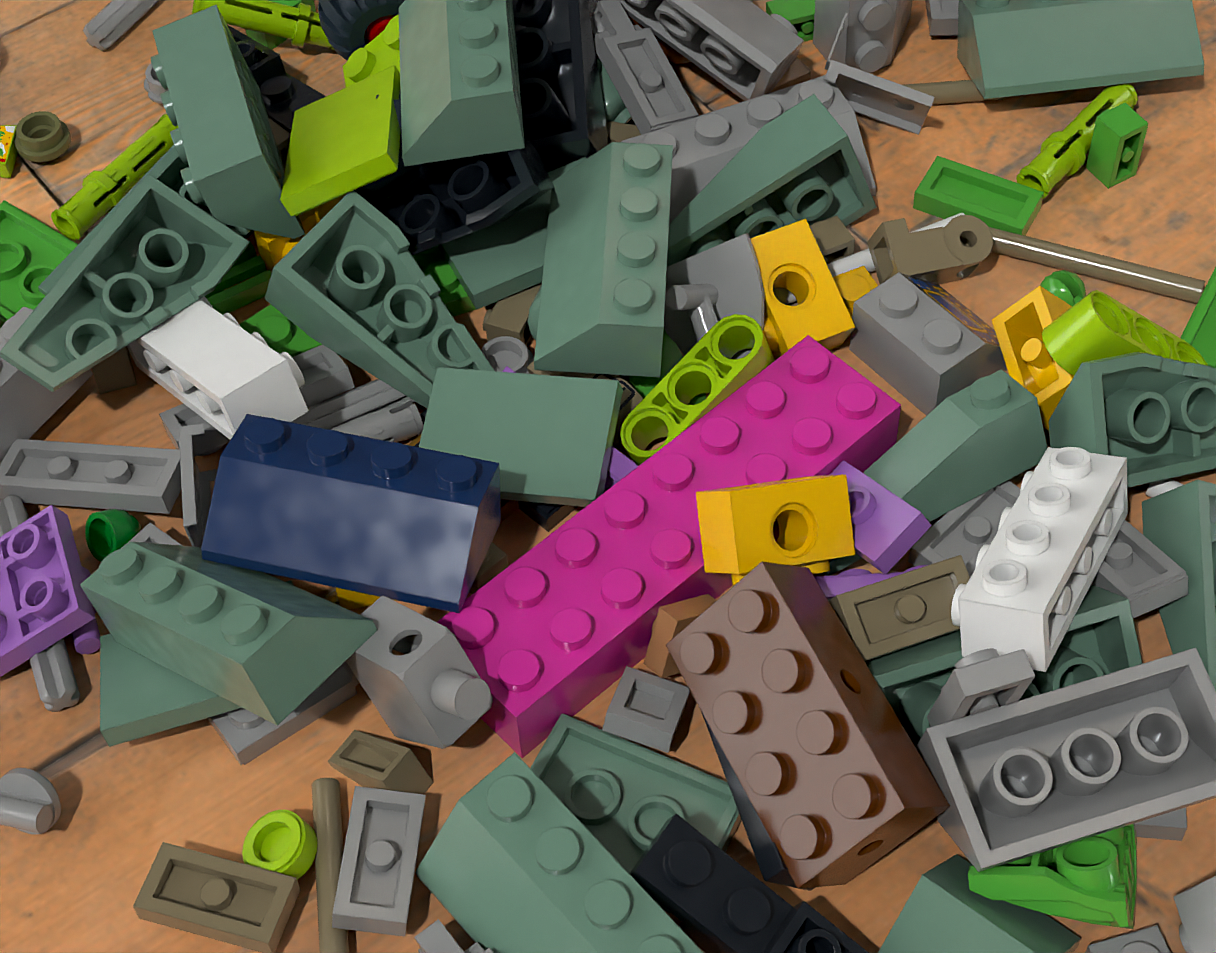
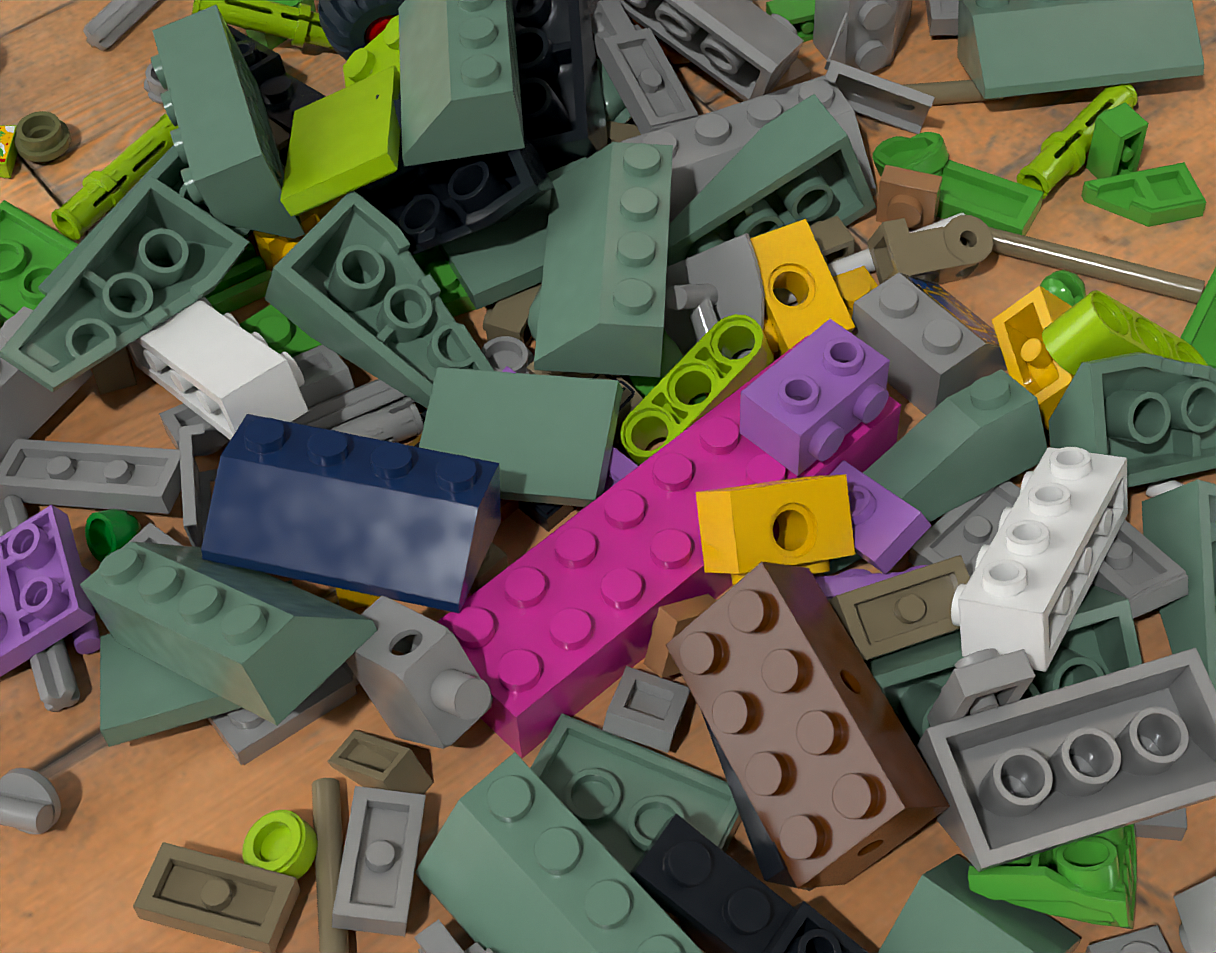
(814, 397): none -> medium lavender brick
(908, 196): none -> medium nougat plate
(920, 153): none -> bright green tile
(1148, 195): none -> bright green tile

